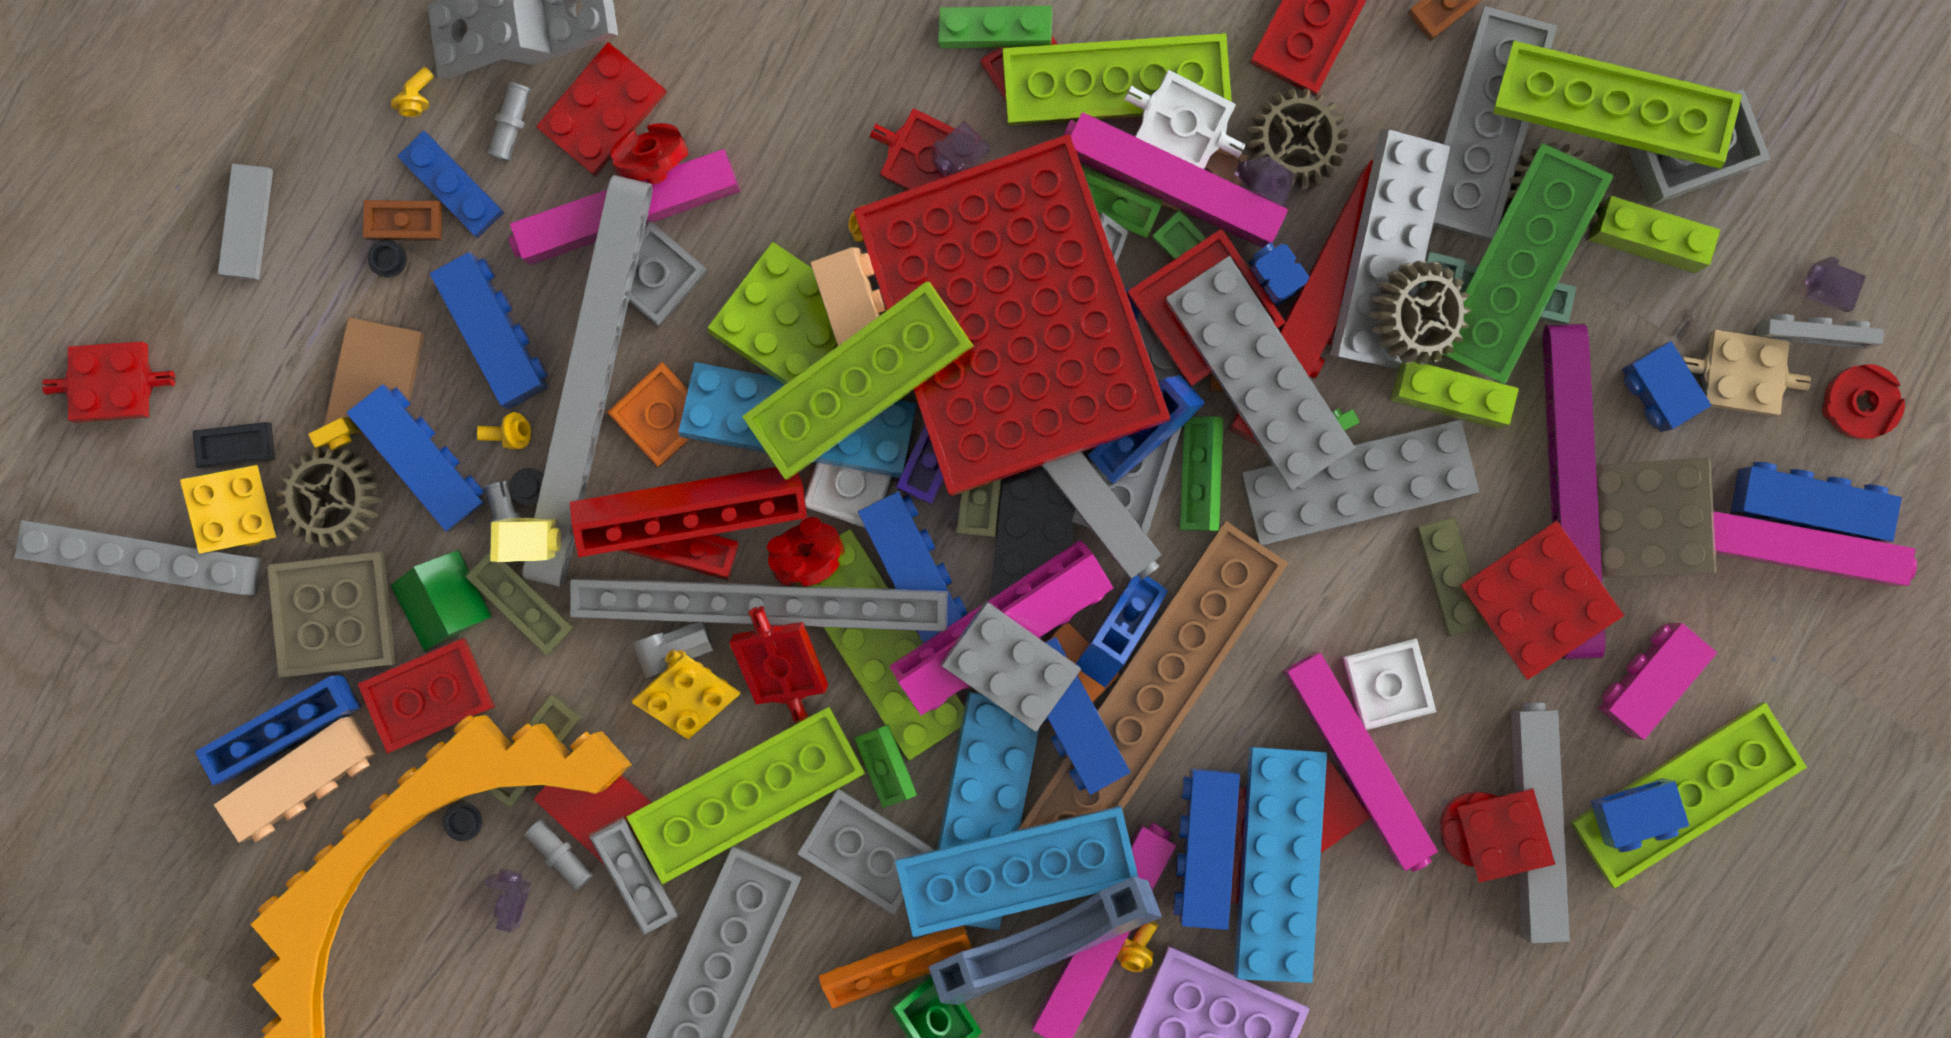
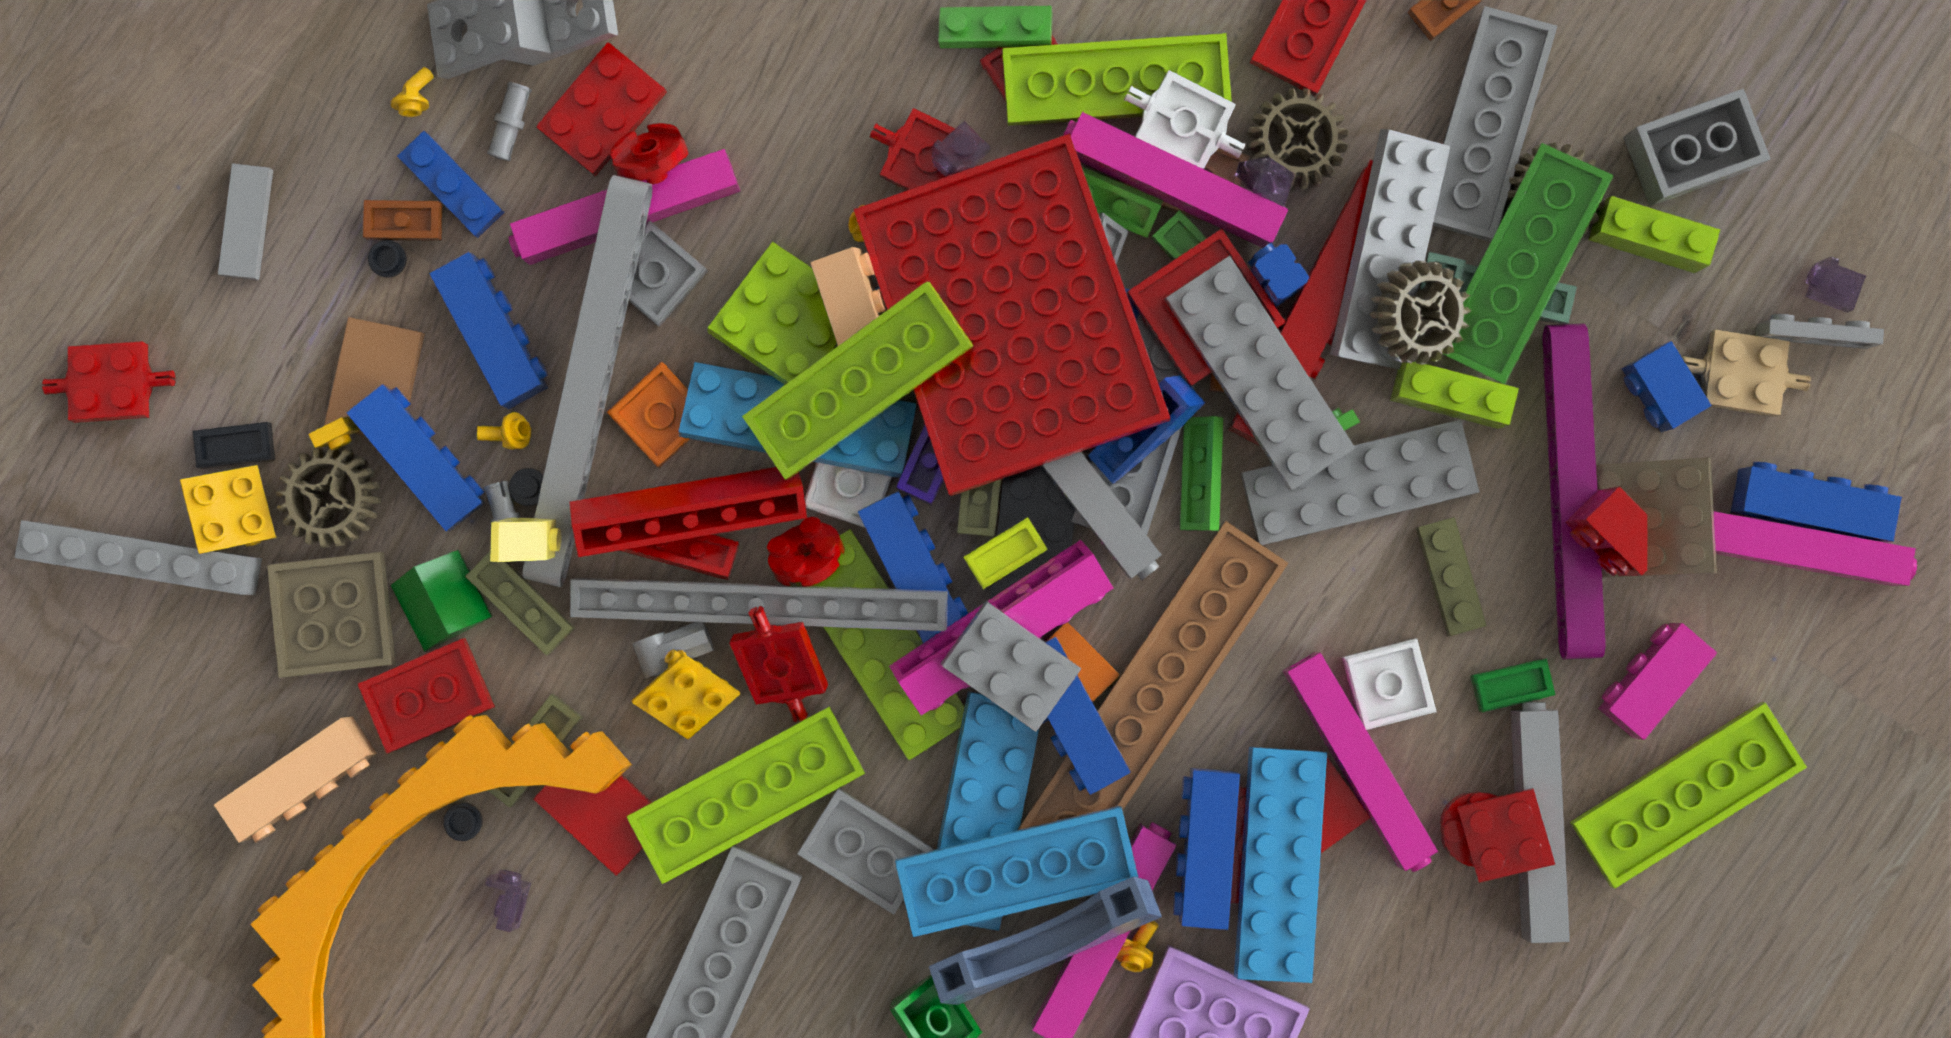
(278, 729): blue brick -> none
(558, 855): light grey pin -> none
(633, 875): light grey tile -> none
(885, 766): bright green plate -> none
(892, 966): orange plate -> none
(1005, 553): none -> neon yellow tile
(1121, 629): blue slope -> none
(1513, 685): none -> green tile
(1541, 600): red plate -> none
(1613, 530): none -> red slope
(1618, 104): lime plate -> none
(1640, 814): blue brick -> none
(1885, 397): red plate -> none

